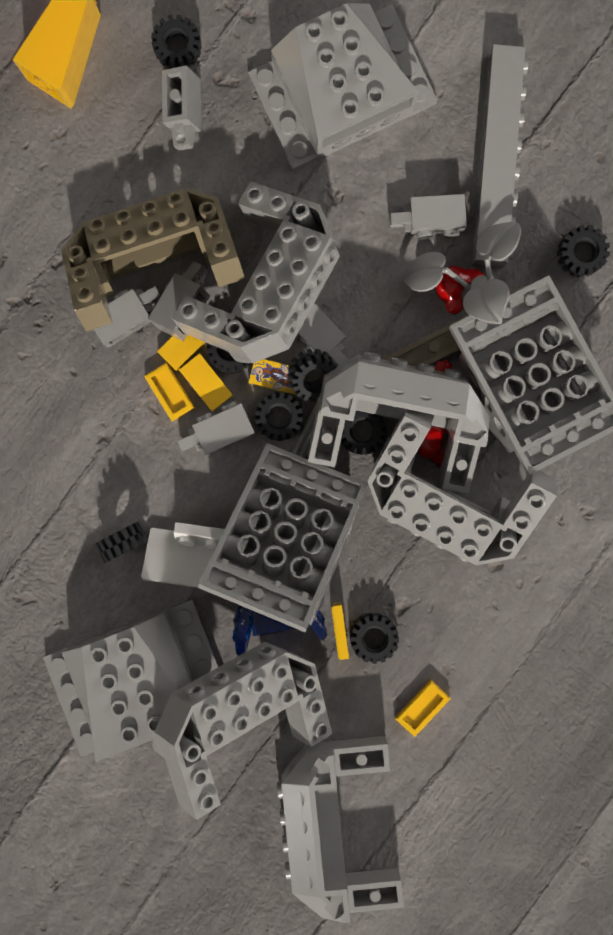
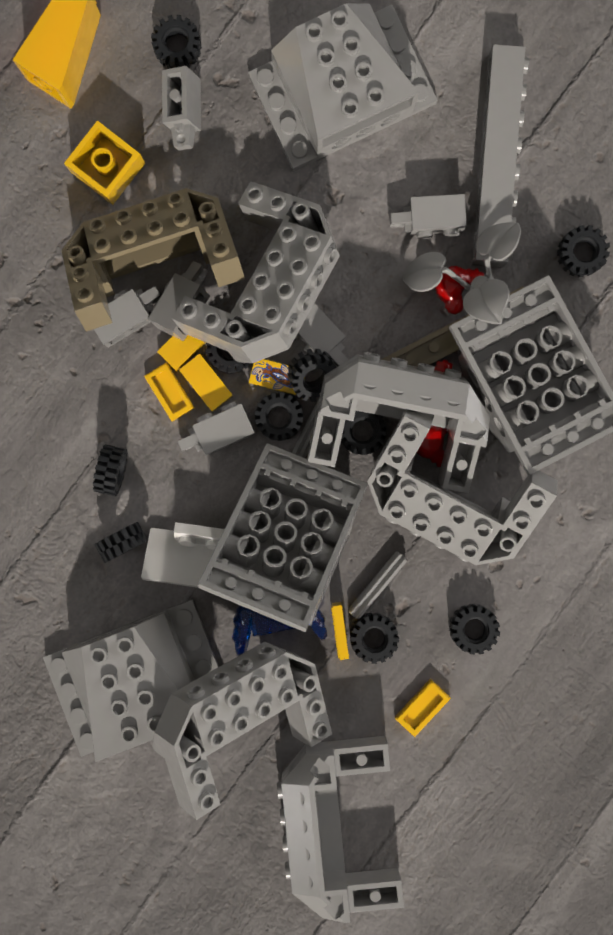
(104, 162): none -> yellow brick
(110, 470): none -> black tyre
(377, 585): none -> light grey axle
(490, 629): none -> black tyre

